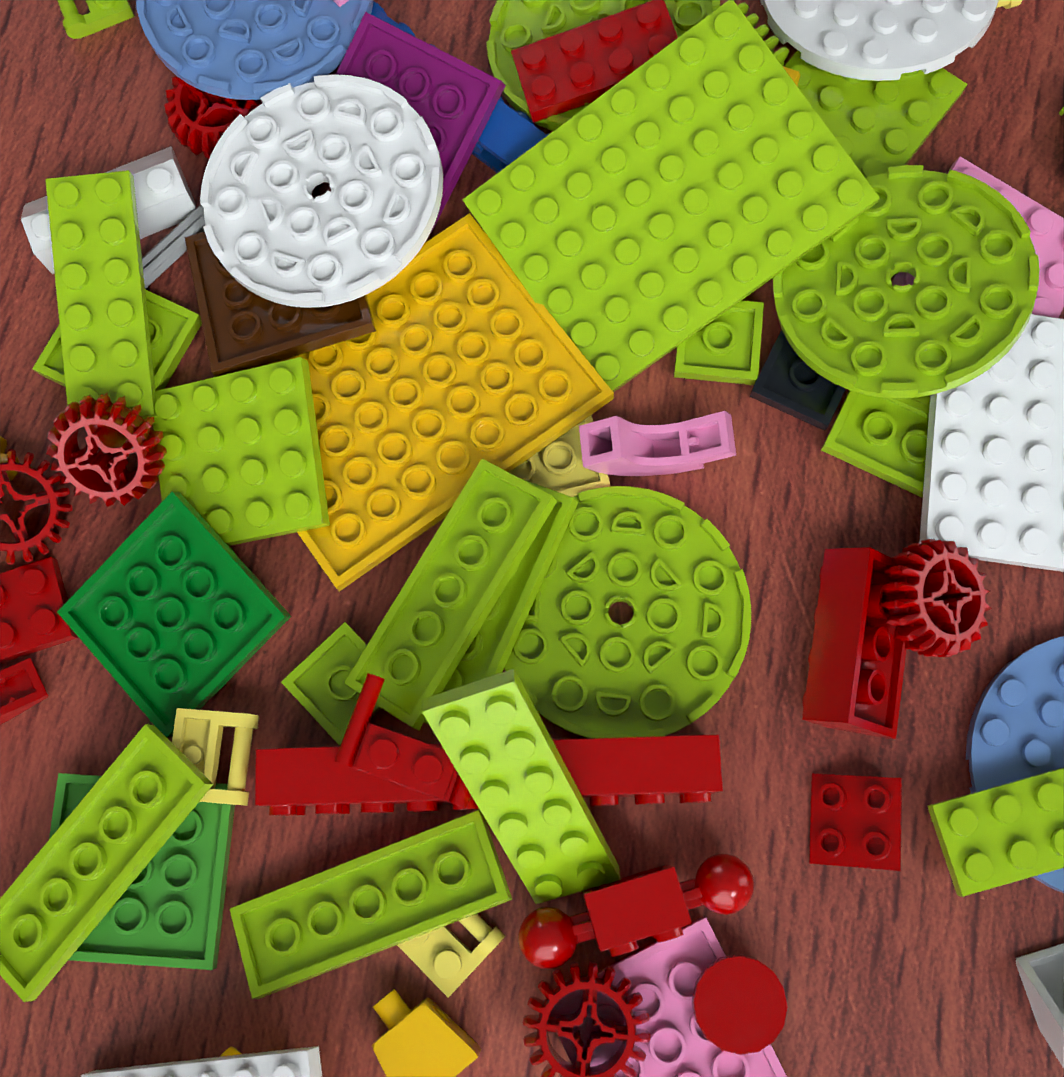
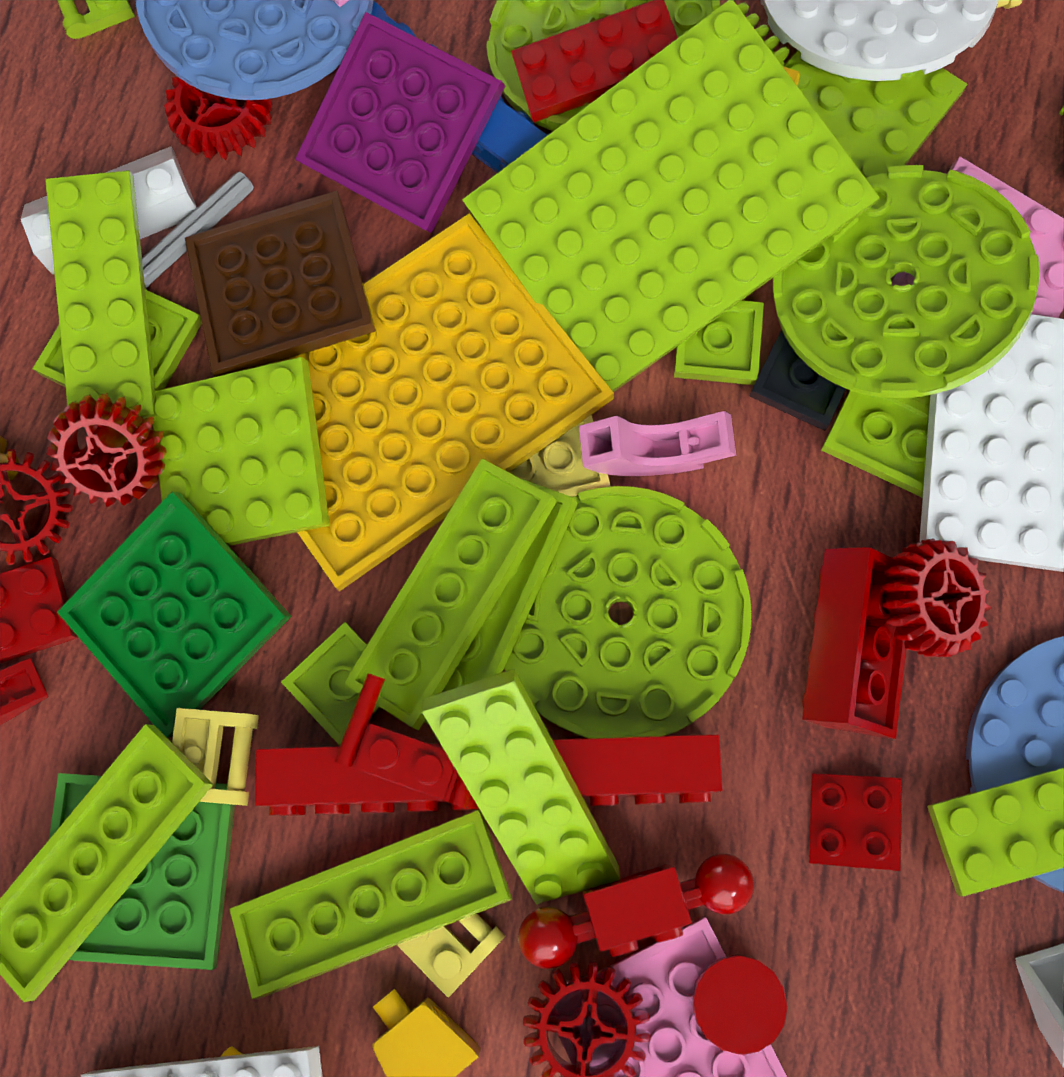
(351, 238): white plate -> none

